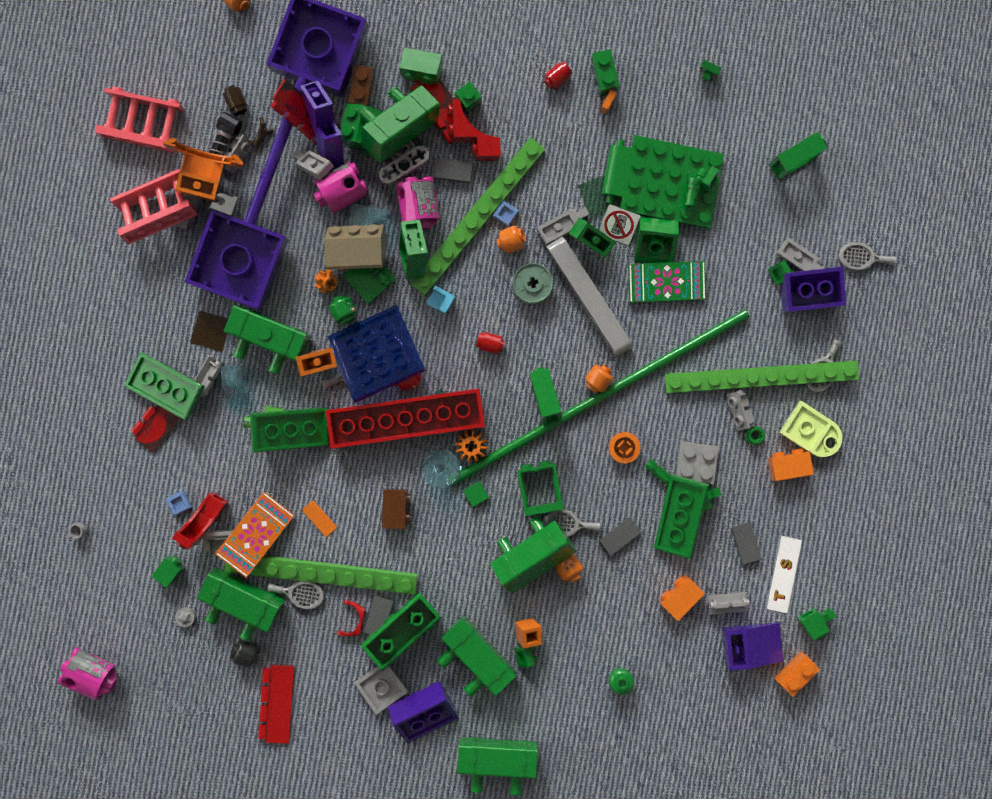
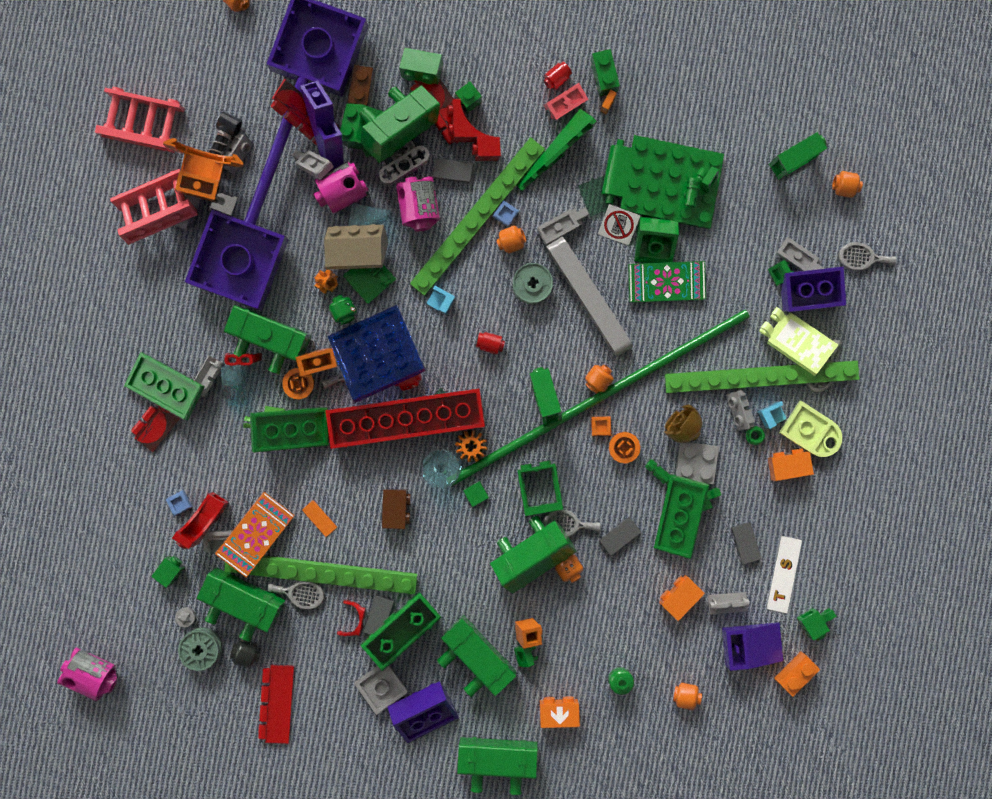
(77, 530): light grey hinge -> none
(209, 331): dark brown sticker -> none
(209, 642): none -> sand green wheel
(235, 100): dark brown brick -> none
(253, 358): none -> red cap
(261, 133): dark brown bar -> none
(297, 386): none -> orange piece
(412, 249): green window -> none
(559, 712): none -> orange brick
(566, 101): none -> coral hinge
(573, 131): none -> green wedge
(592, 237): green brick -> none
(601, 426): none -> orange tile
(684, 425): none -> pearl gold cylinder
(687, 696): none -> orange head
(709, 69): green tile -> none
(772, 415): none -> medium azure panel
(798, 341): none -> yellowish green tile
(847, 184): none -> orange head

